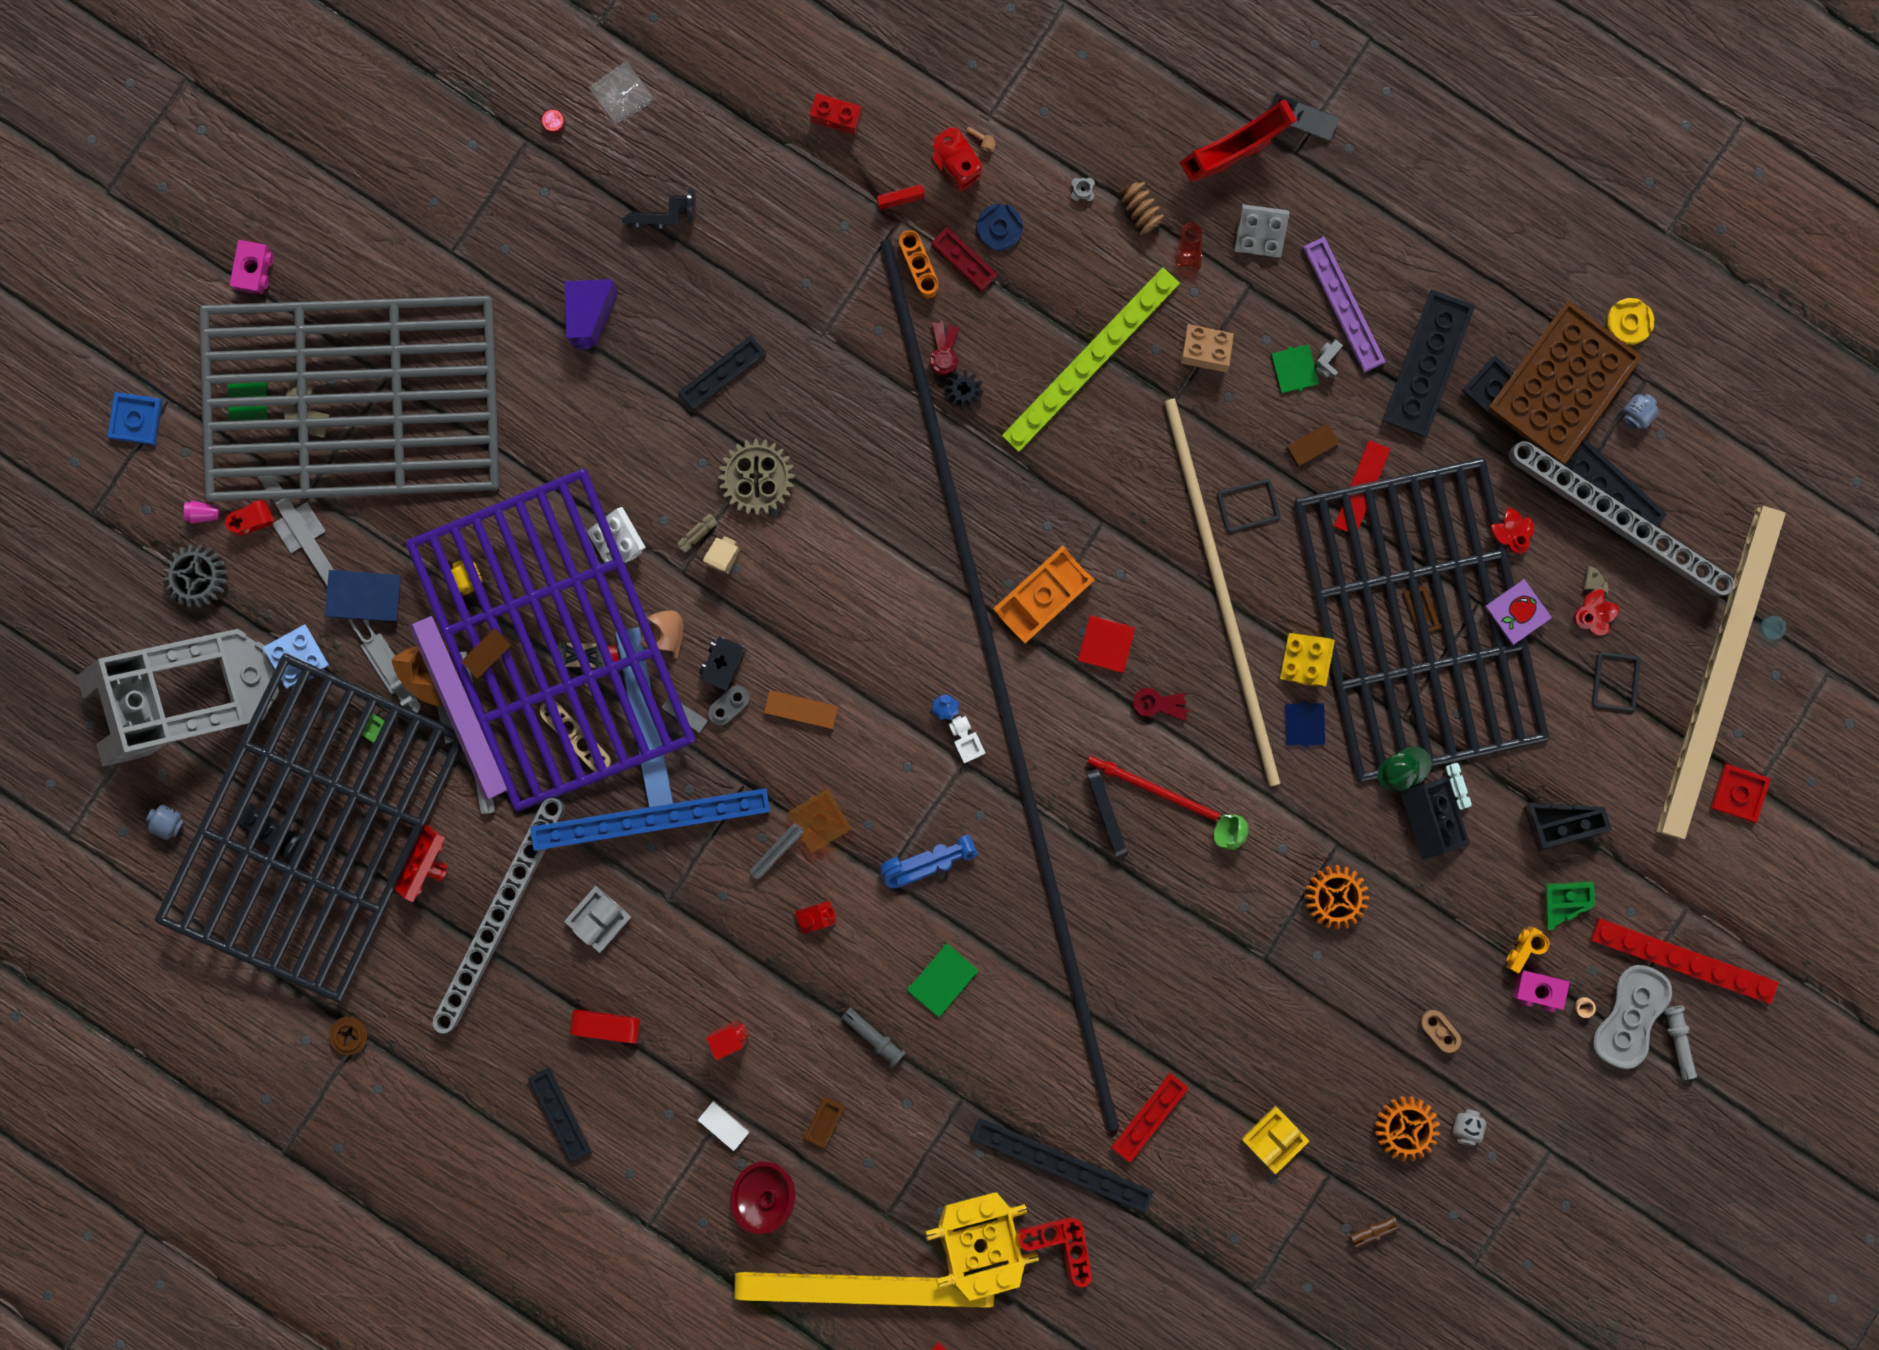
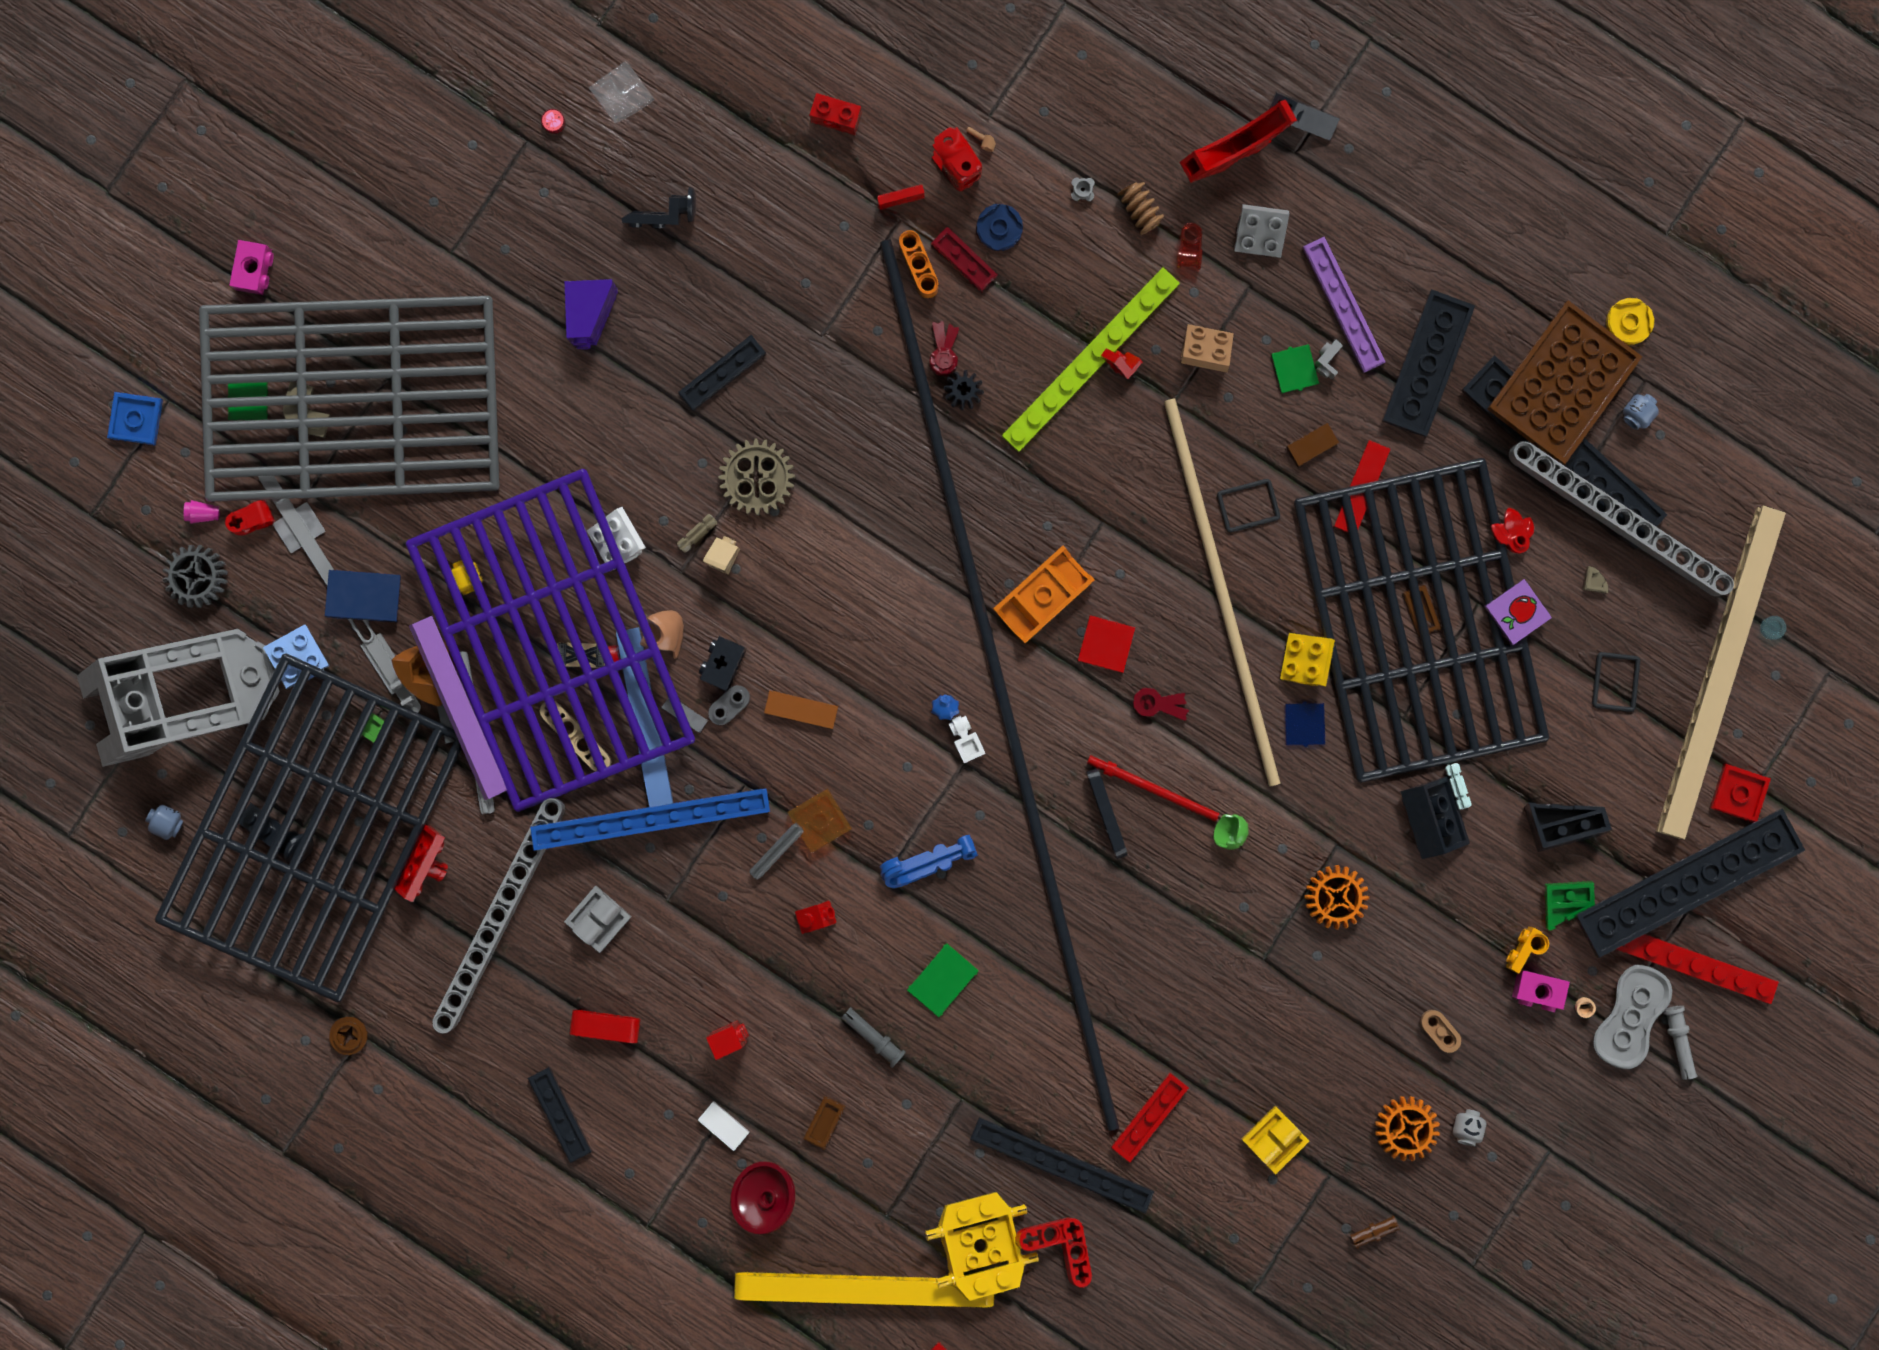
(486, 653): reddish brown tile -> none
(1122, 364): none -> red bracket
(1404, 769): dark green piece -> none
(1599, 611): red plate -> none
(1689, 883): none -> black plate

